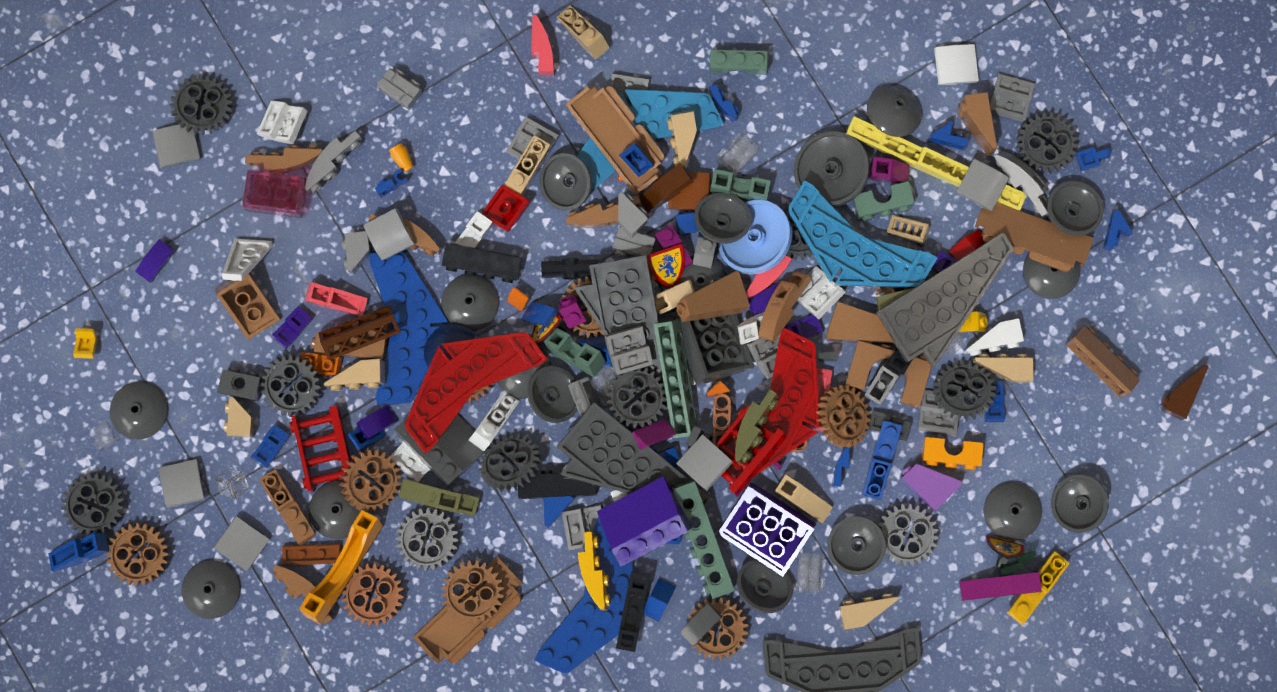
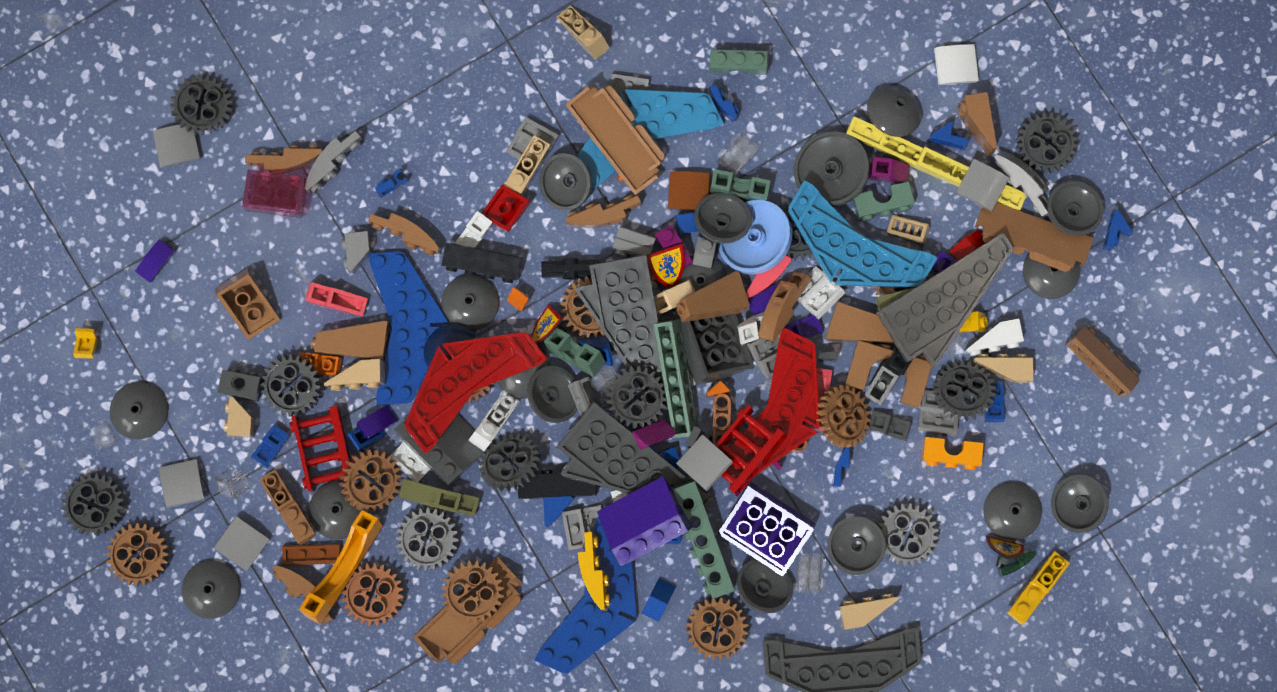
(78, 551): blue slope -> none
(244, 257): white wing -> none
(282, 122): white slope -> none
(292, 327): dark purple slope -> none
(341, 333): reddish brown fence -> none
(389, 234): light grey slope -> none
(399, 88): light grey brick -> none
(401, 157): light orange cone -> none
(539, 314): blue slope -> none
(541, 48): coral slope -> none
(571, 311): magenta bracket -> none
(628, 350): light grey slope -> none
(629, 216): light grey slope -> none
(633, 611): black slope -> none
(636, 159): blue slope -> none
(665, 188): reddish brown slope -> none
(683, 133): tan slope -> none
(701, 624): dark grey slope -> none
(749, 432): olive slope -> none
(803, 498): tan slope -> none
(882, 459): blue slope -> none
(930, 485): medium lavender slope -> none
(1000, 586): magenta slope -> none
(1011, 97): light grey slope -> none
(1090, 158): blue plate -> none
(1181, 398): reddish brown slope -> none

